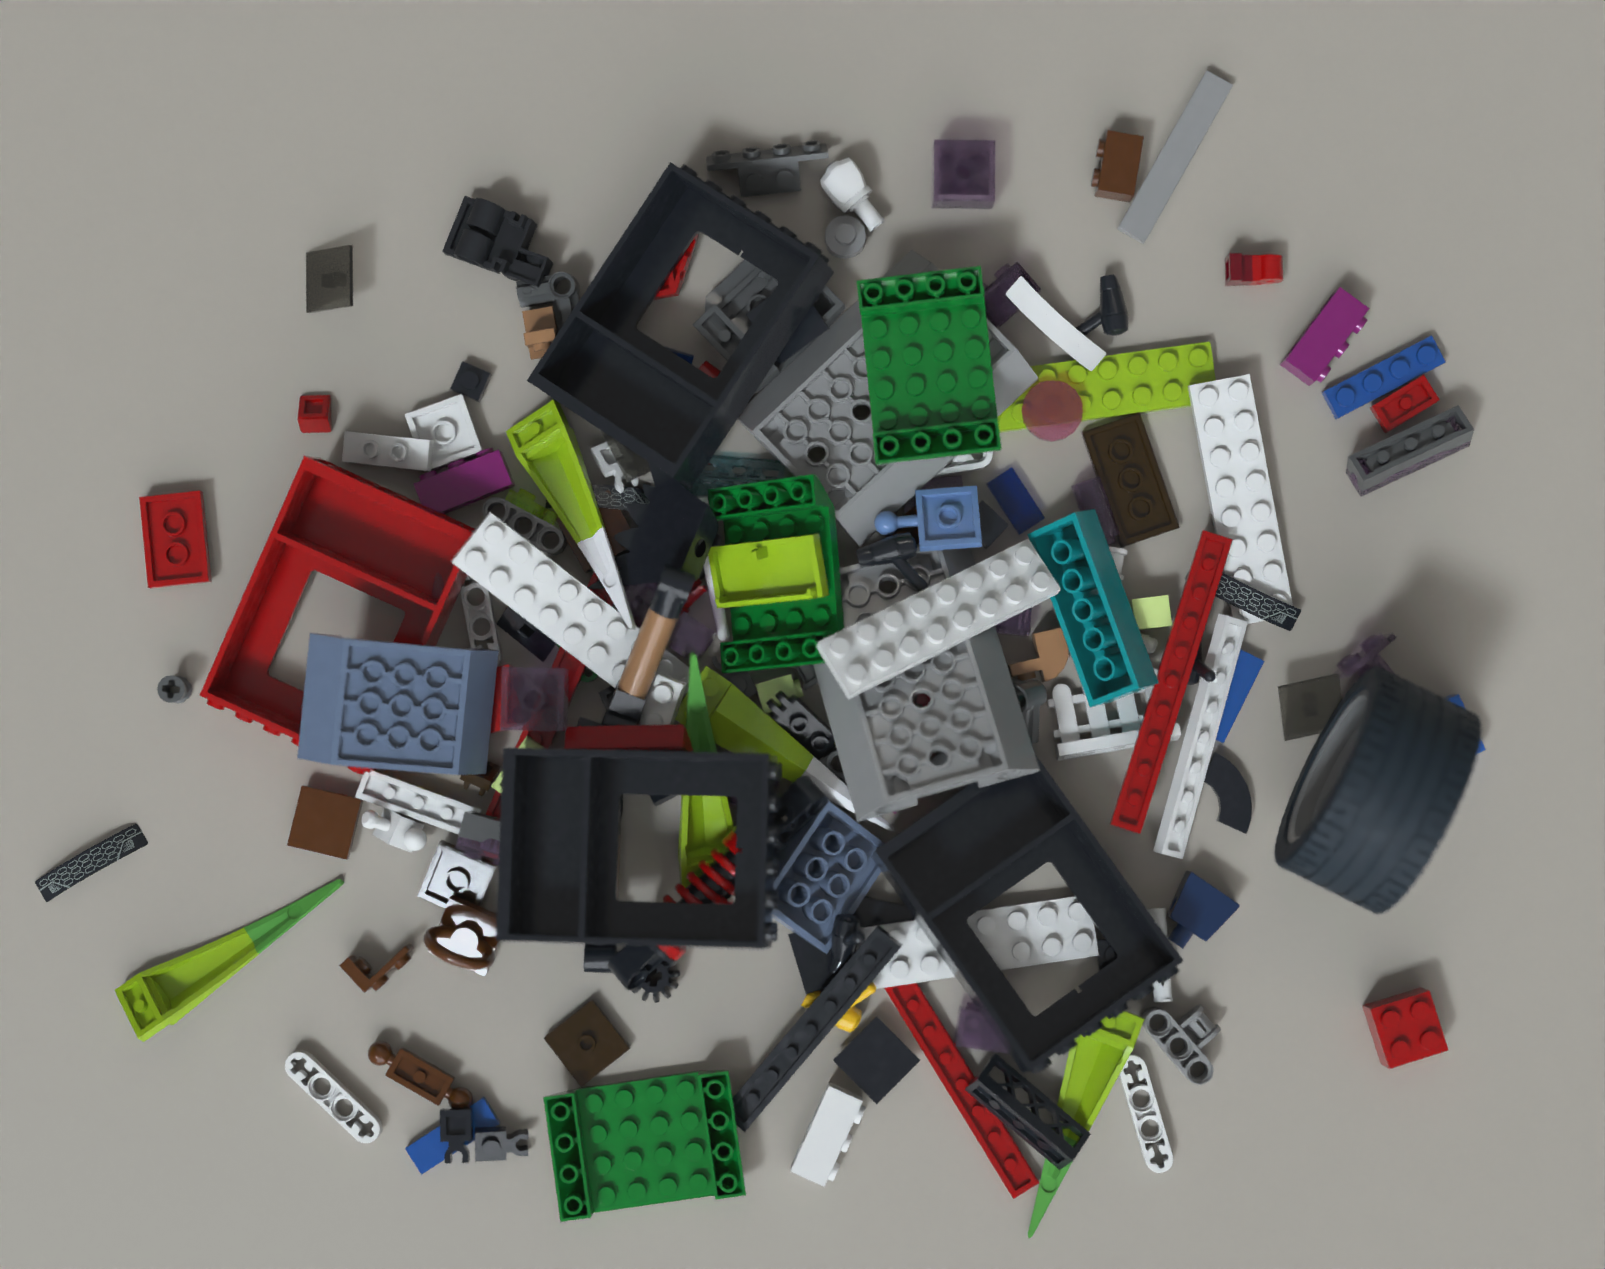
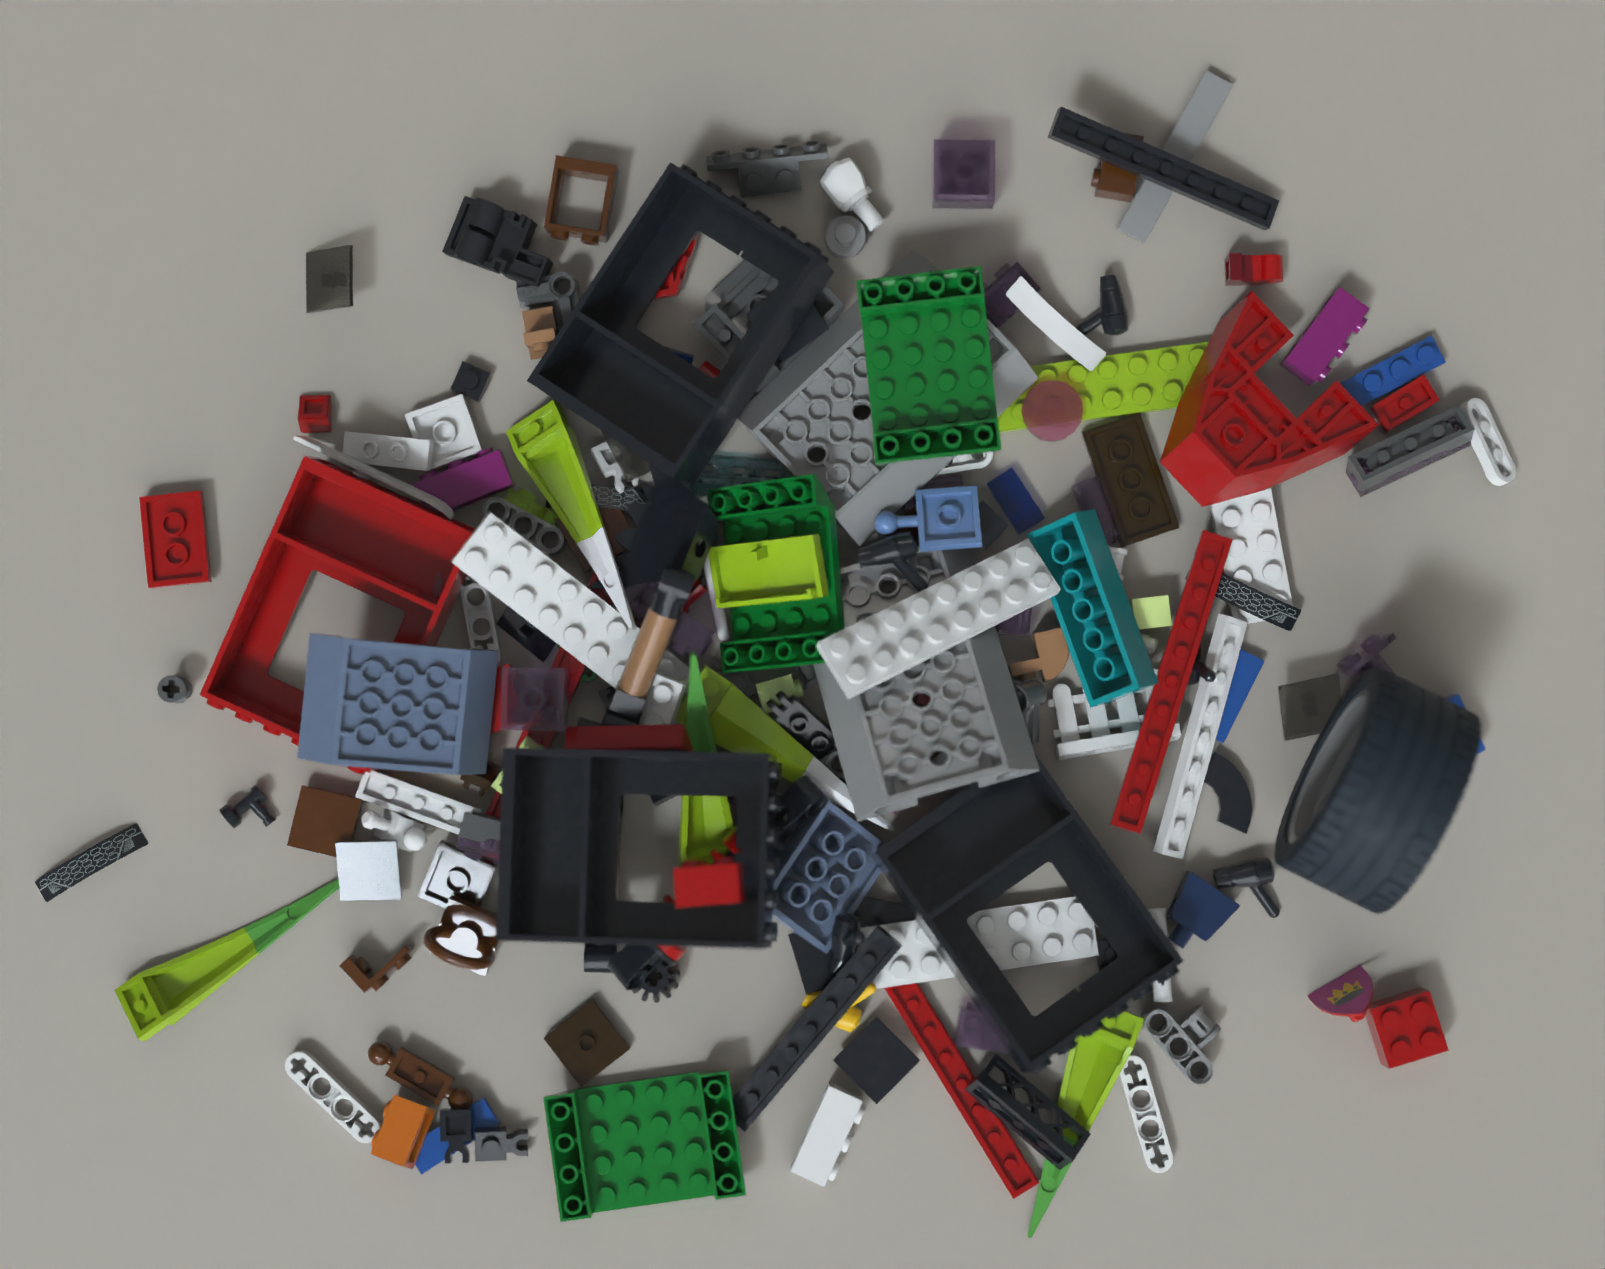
(252, 800): none -> black piece
(366, 472): none -> white piece
(368, 870): none -> piece
(402, 1131): none -> orange brick
(588, 170): none -> reddish brown window
(709, 884): none -> red brick
(1163, 168): none -> black plate
(1235, 432): none -> red piece
(1251, 874): none -> black piece
(1346, 995): none -> dark pink shield
(1489, 443): none -> white plate

